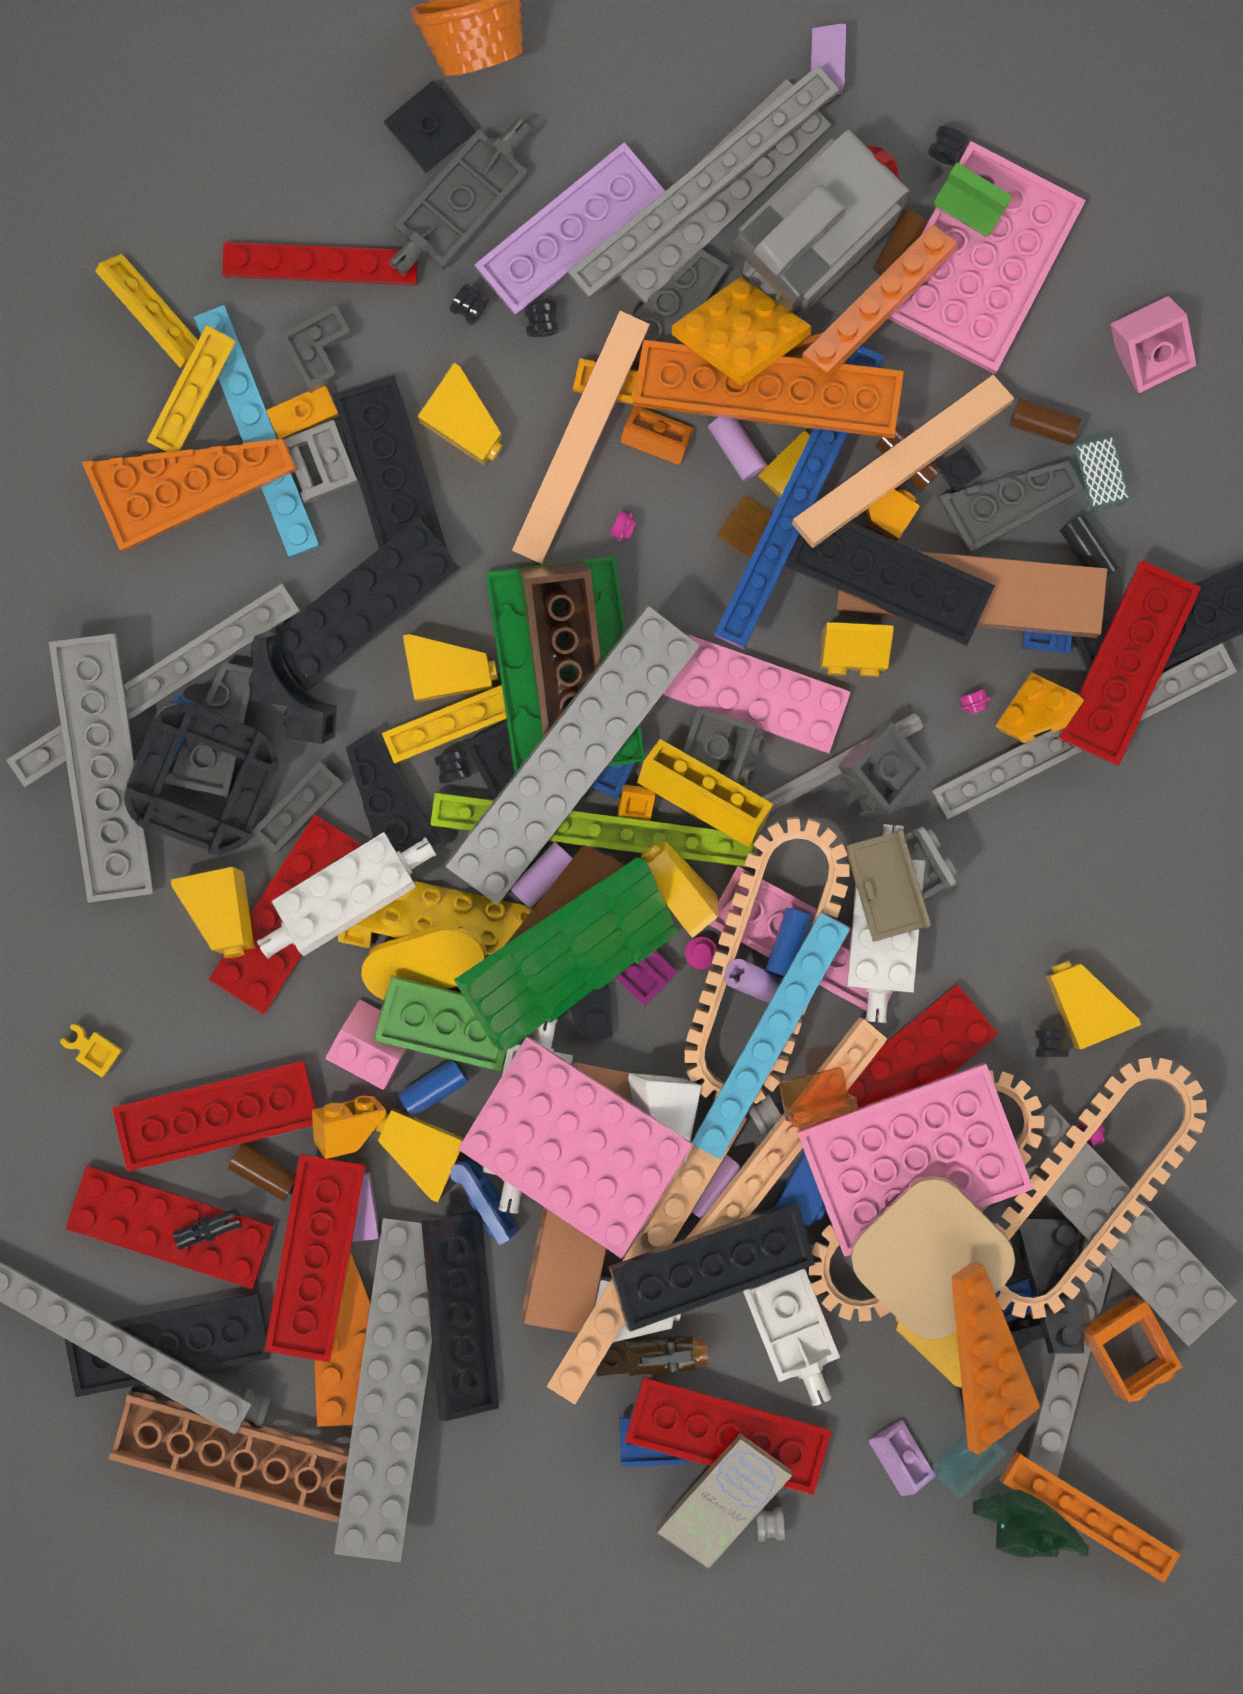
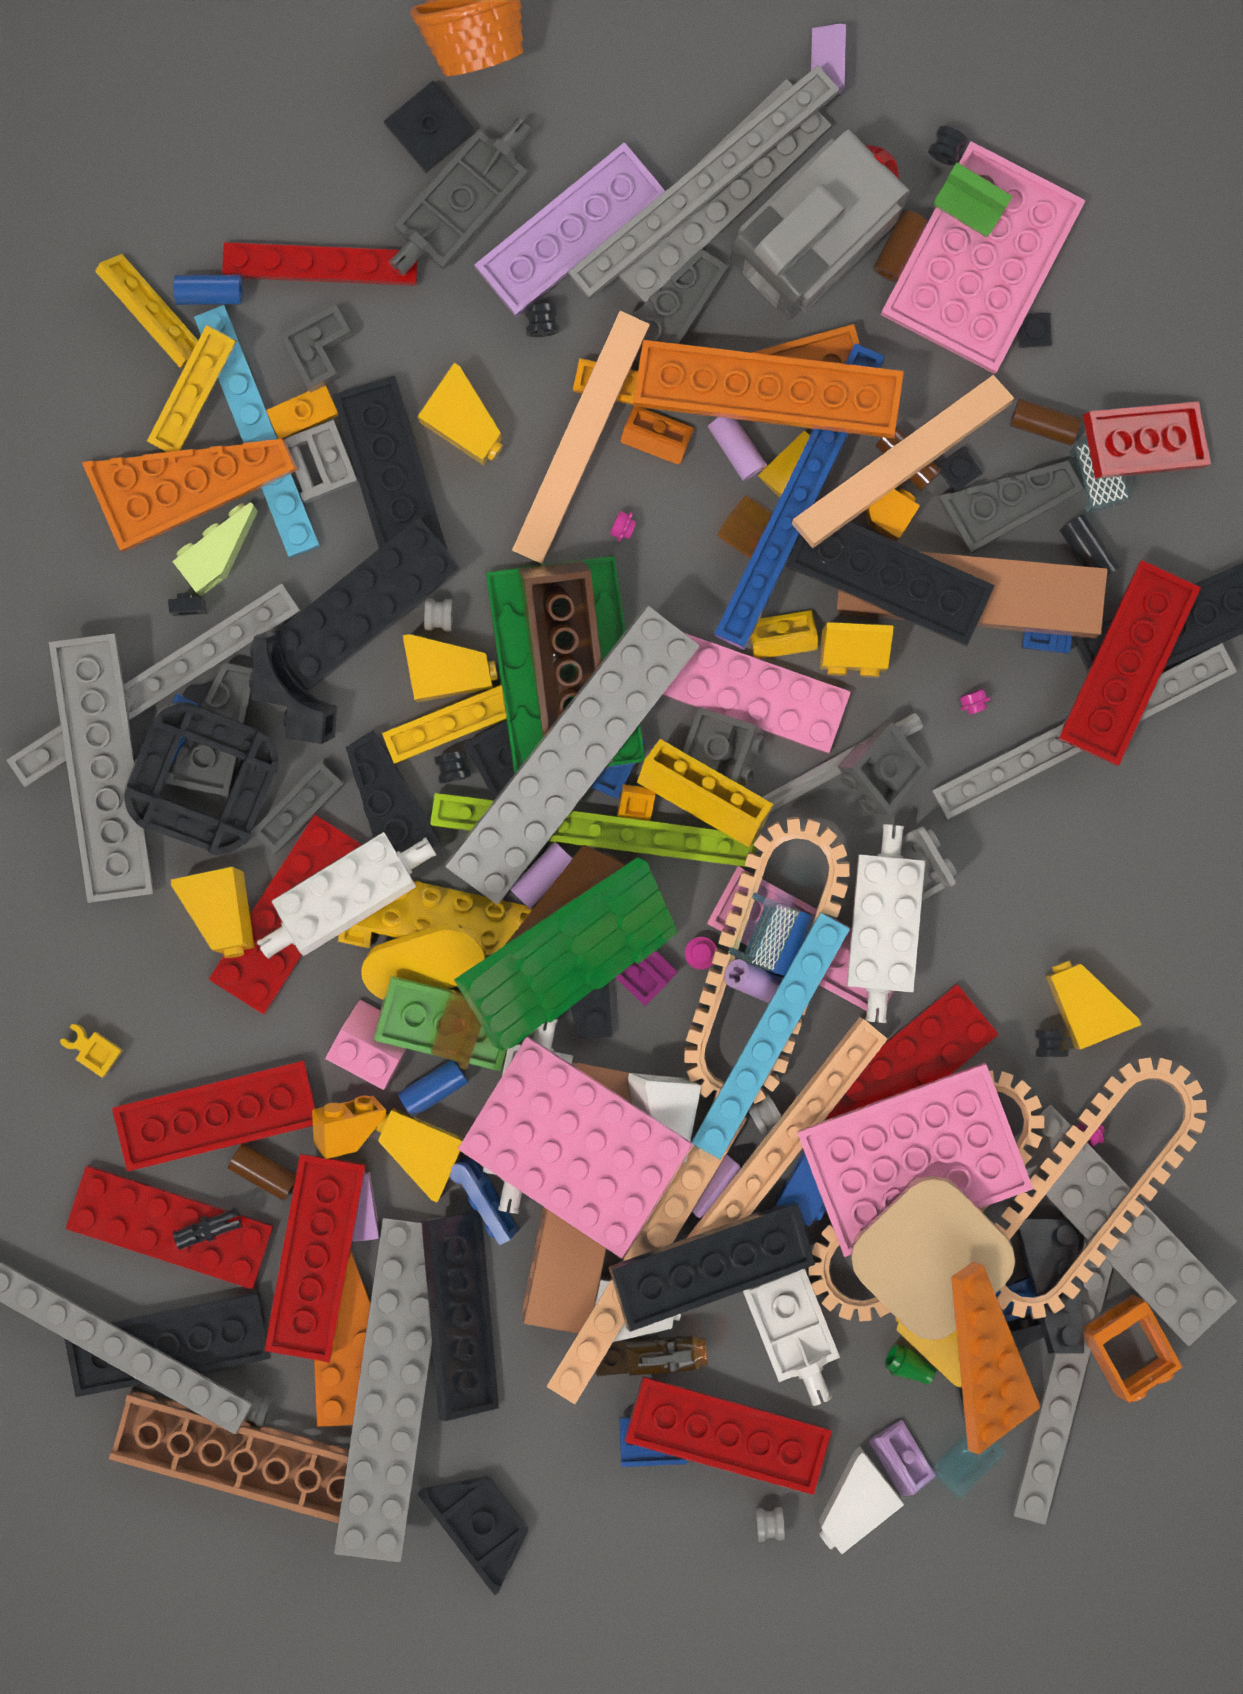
(187, 604): none -> black plate
(208, 289): none -> blue piece
(214, 555): none -> yellowish green slope
(438, 614): none -> light grey wheel
(457, 1031): none -> clear orange panel
(469, 304): black wheel -> none
(479, 1524): none -> black wing
(682, 888): yellow slope -> none
(724, 1501): tile -> none
(741, 330): light orange plate -> none
(769, 934): none -> clear light blue panel
(784, 635): none -> yellow slope
(816, 1097): clear orange panel -> none
(857, 1503): none -> white slope
(879, 301): orange plate -> none
(890, 884): dark tan door -> none
(909, 1365): none -> green cone
(1029, 1526): clear green slope -> none
(1035, 331): none -> black plate
(1038, 708): light orange plate -> none
(1091, 1517): orange plate -> none
(1146, 439): none -> plate
(1154, 343): bright pink slope -> none

